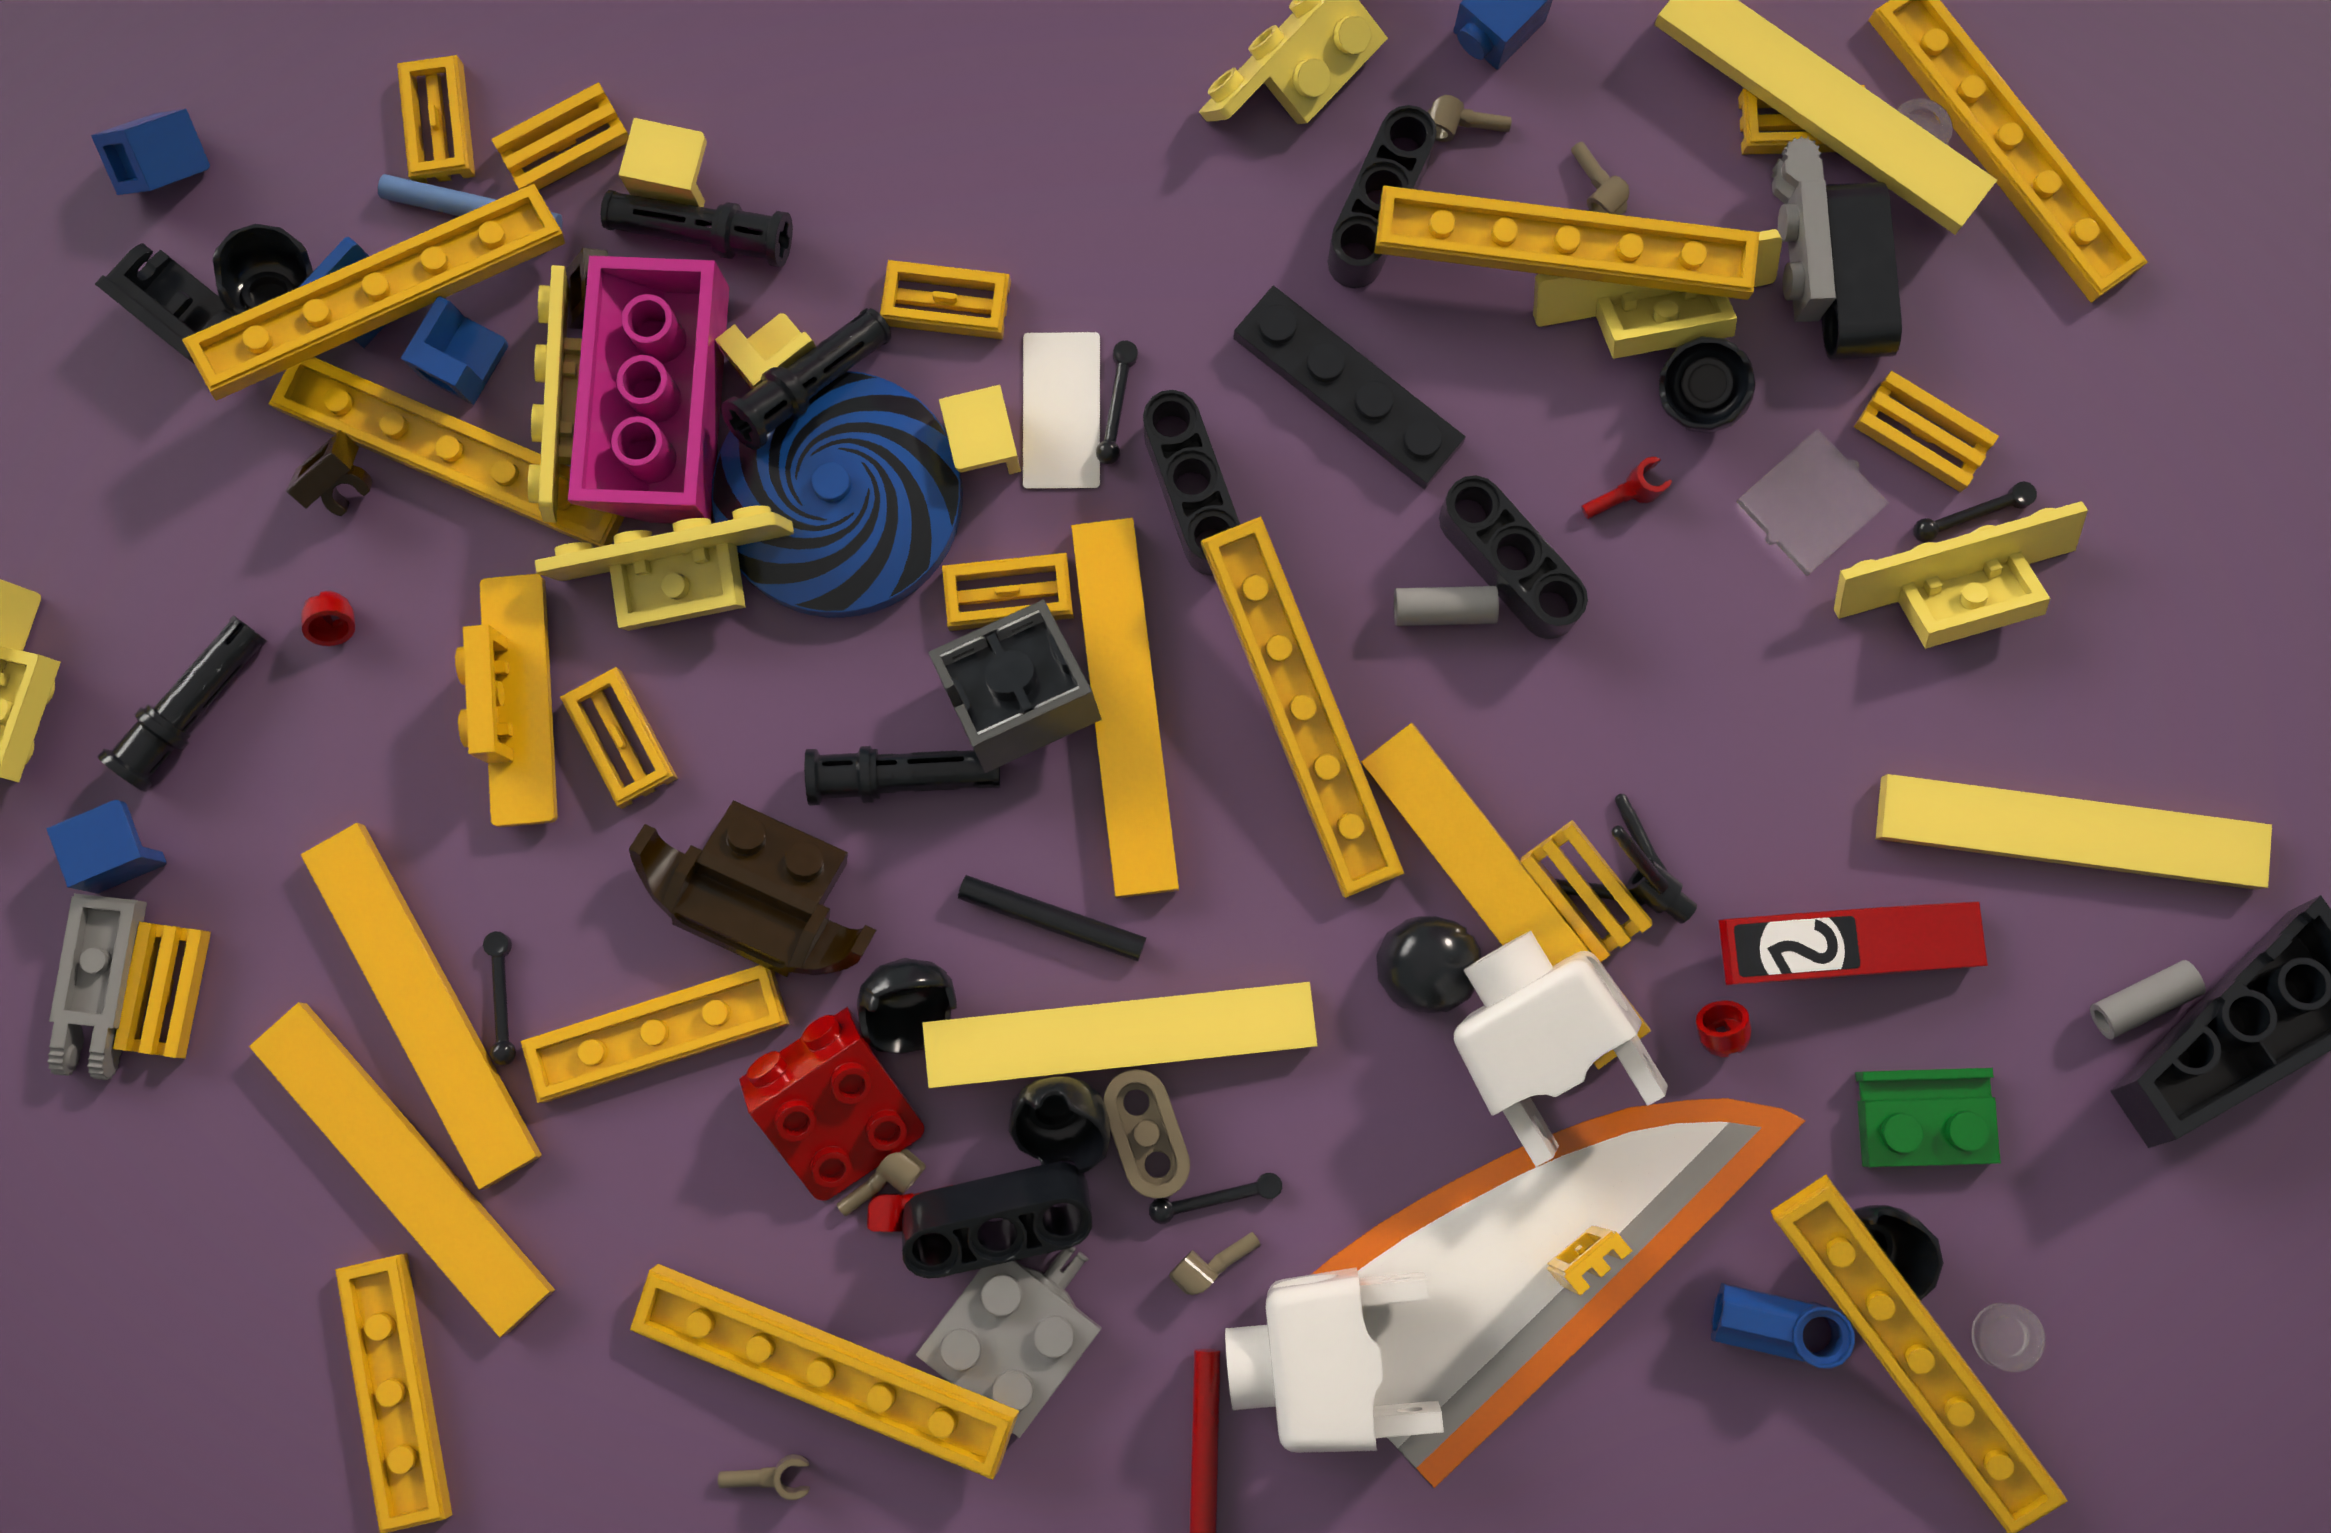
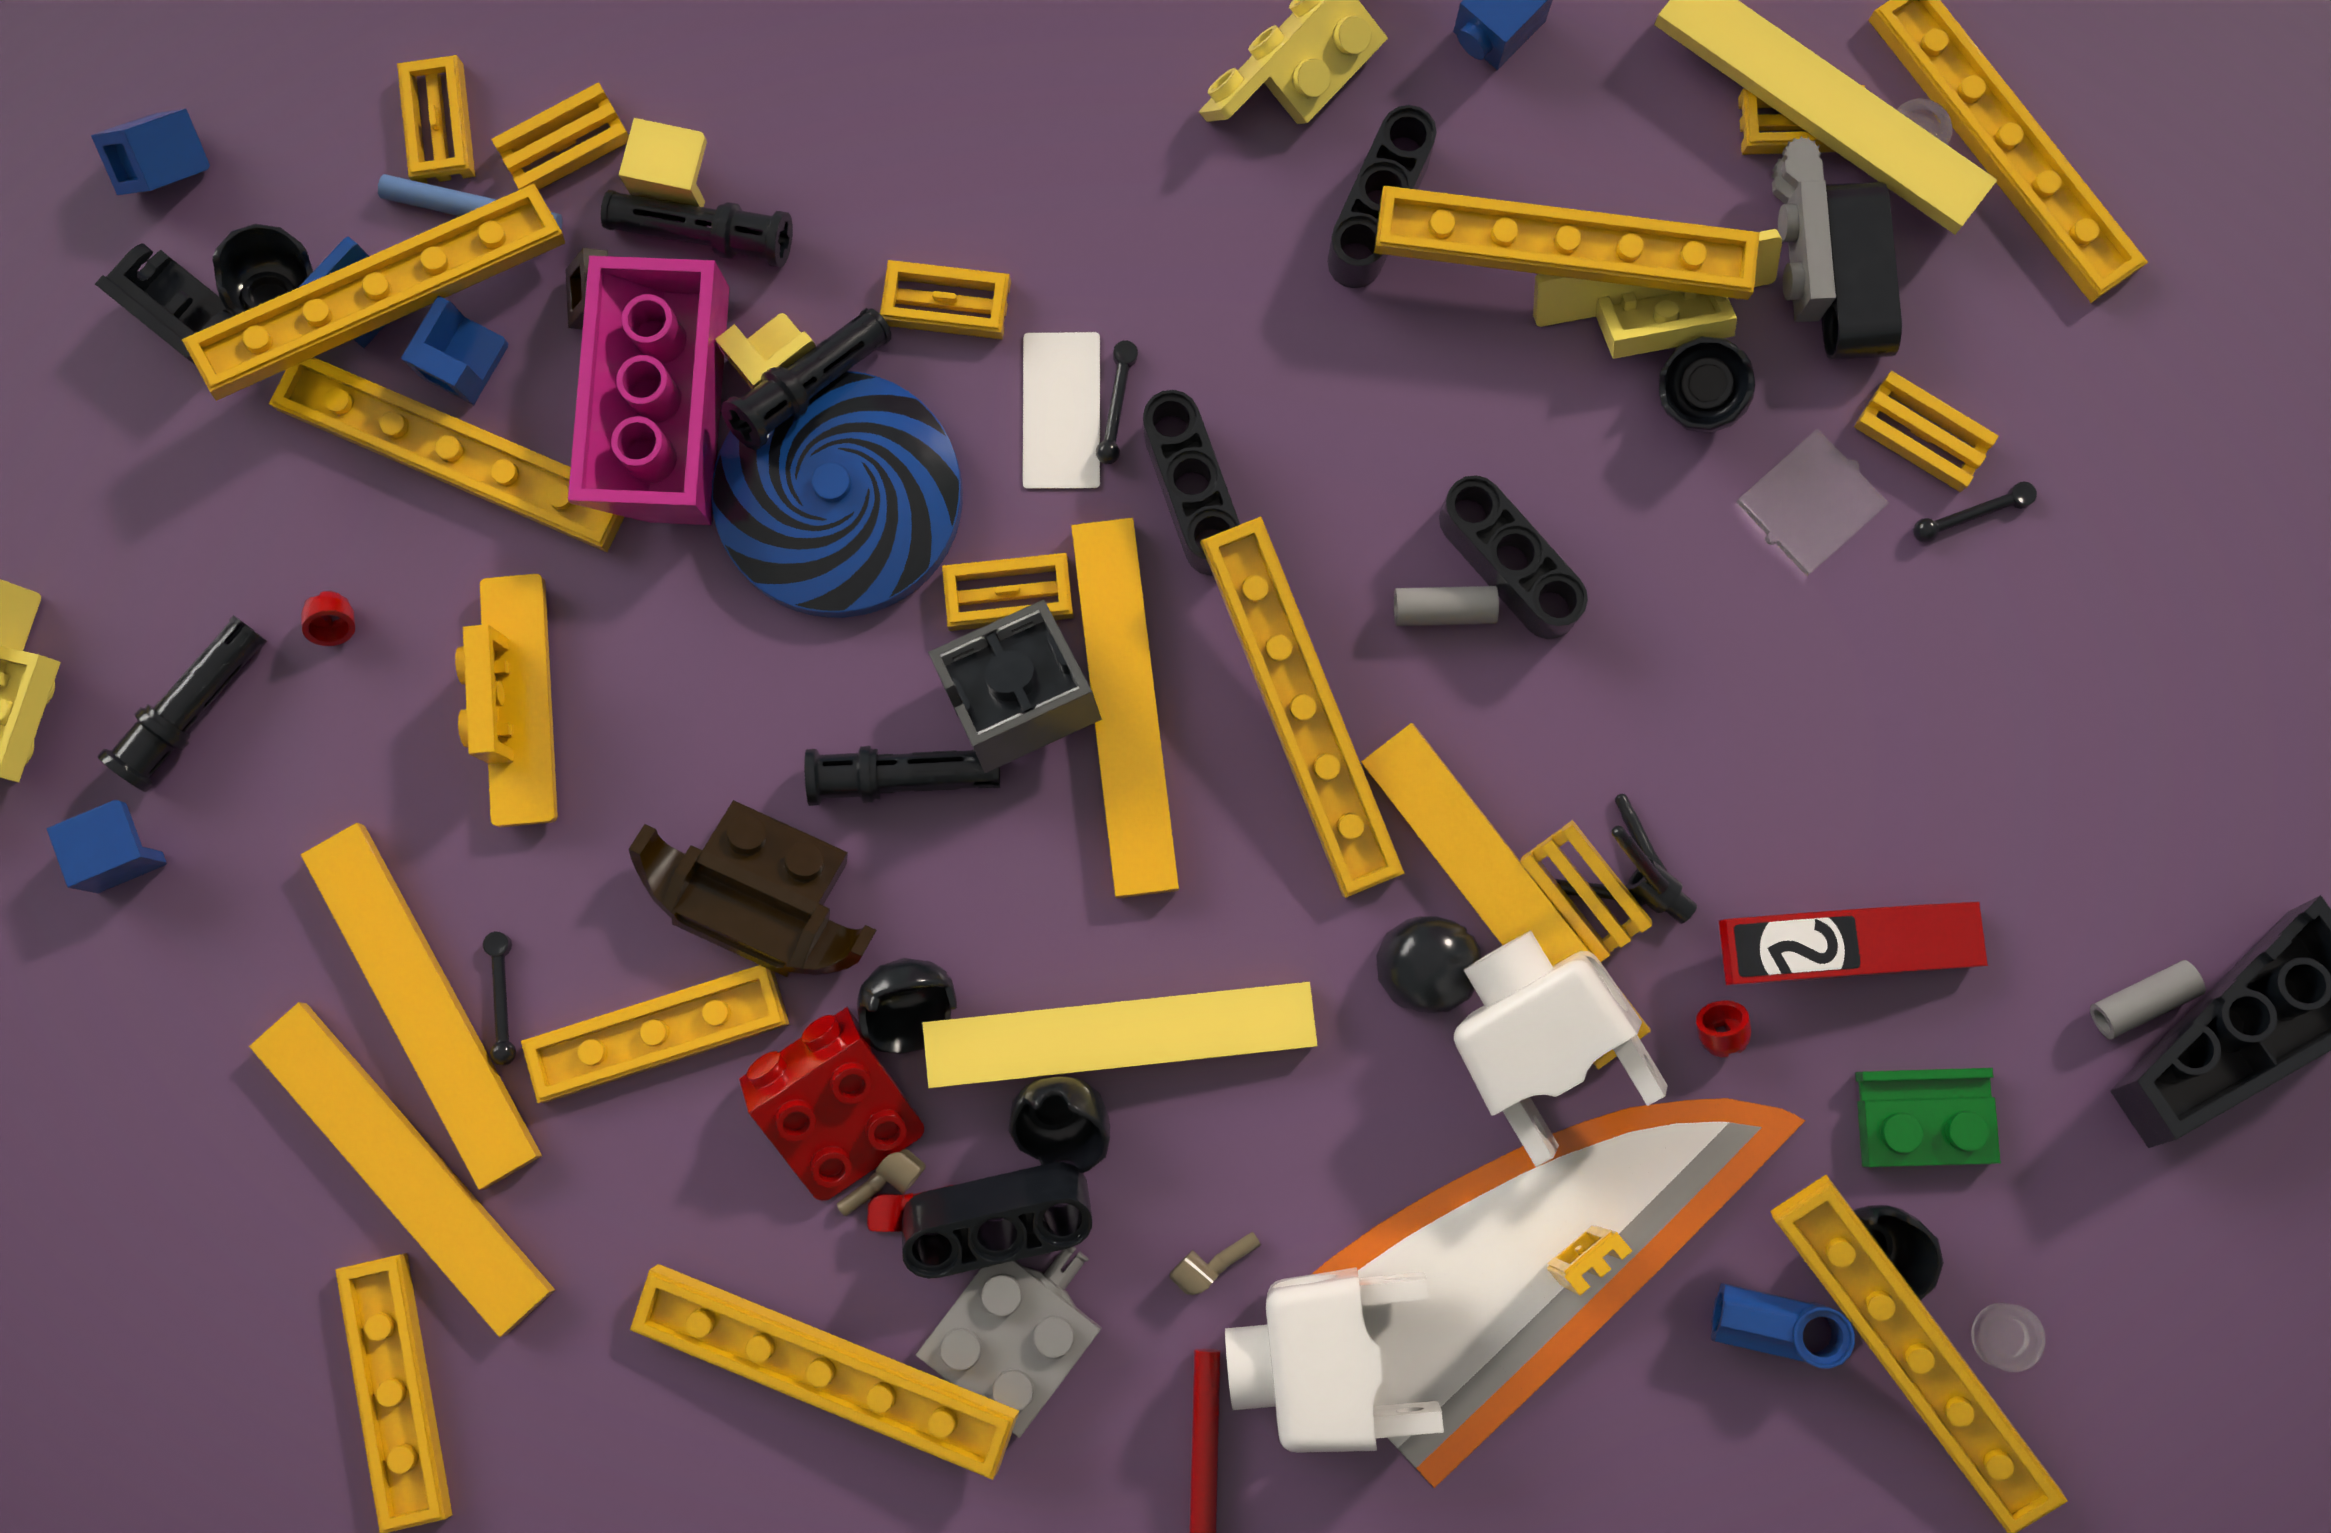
(93, 982): light grey hinge -> none
(139, 984): yellow tile -> none
(327, 469): dark brown tile -> none
(554, 420): light yellow bracket -> none
(643, 783): yellow tile -> none
(673, 572): light yellow bracket -> none
(766, 1478): dark tan hand -> none
(979, 430): light yellow panel -> none
(1051, 918): black bar -> none
(1146, 1133): dark tan plate -> none
(1267, 1186): black hinge -> none
(1349, 387): black plate -> none
(1450, 112): dark tan hand -> none
(1611, 191): dark tan hand -> none
(1633, 488): red hand -> none
(1967, 580): light yellow bracket -> none
(2074, 832): light yellow tile -> none

